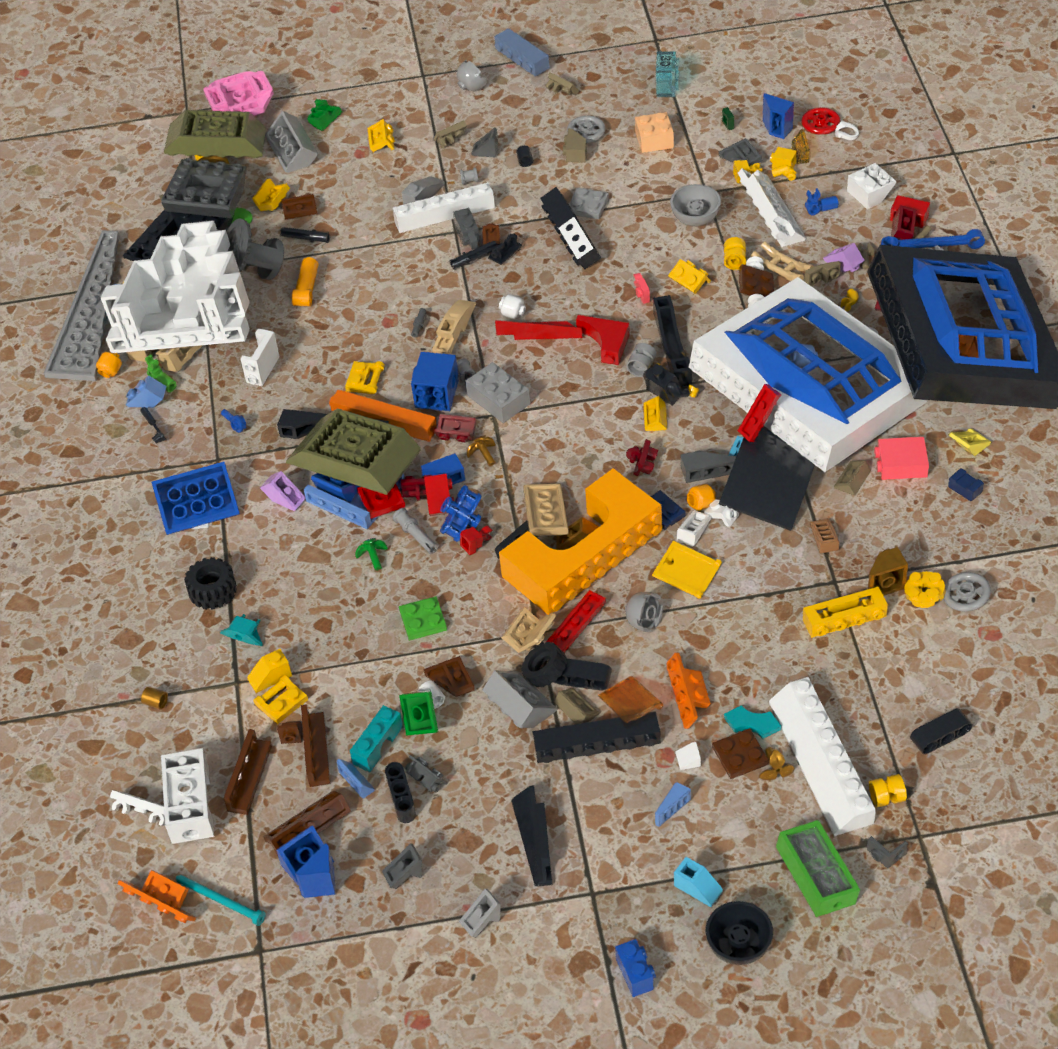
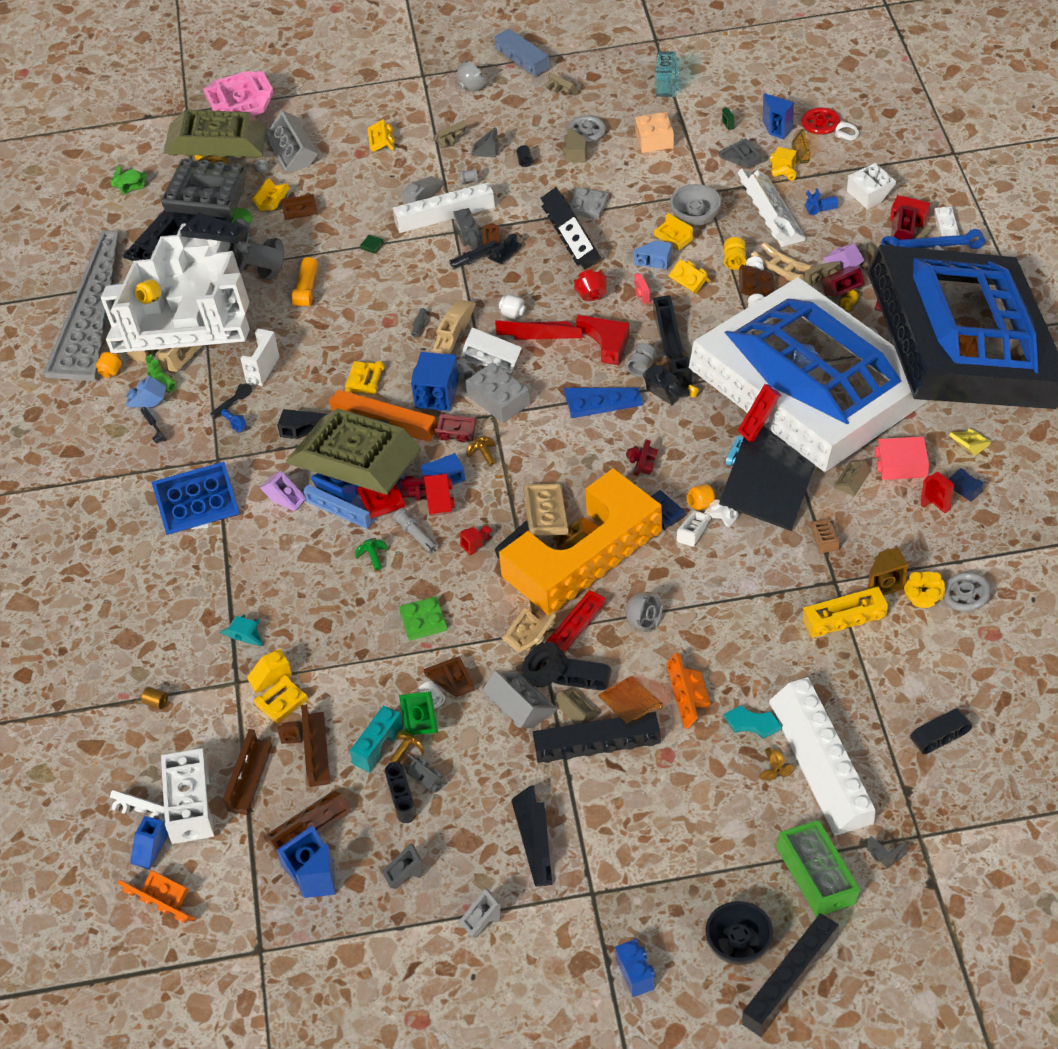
(129, 180): none -> bright green animal
(148, 291): none -> yellow head
(148, 842): none -> blue slope
(206, 572): black tyre -> none
(211, 228): none -> black wing
(242, 392): none -> black piece
(256, 916): teal bar -> none
(261, 165): none -> light grey hinge
(312, 235): black axle -> none
(323, 115): green slope -> none
(355, 778): medium blue slope -> none
(371, 244): none -> dark green tile
(408, 739): none -> pearl gold plant
(460, 512): blue axle -> none
(484, 349): none -> white wedge
(591, 285): none -> red cone
(600, 400): none -> blue wing
(654, 254): none -> medium blue slope
(655, 414): yellow slope -> none
(673, 802): medium blue slope -> none
(674, 232): none -> yellow bracket
(688, 756): white slope -> none
(690, 569): yellow container -> none
(697, 882): medium azure slope -> none
(705, 465): dark grey slope -> none
(738, 165): yellow piece -> none
(740, 753): reddish brown plate -> none
(769, 999): none -> black arch
(842, 281): none -> dark red brick
(887, 790): yellow wheel -> none
(937, 491): none -> red bracket
(946, 222): none -> white plate

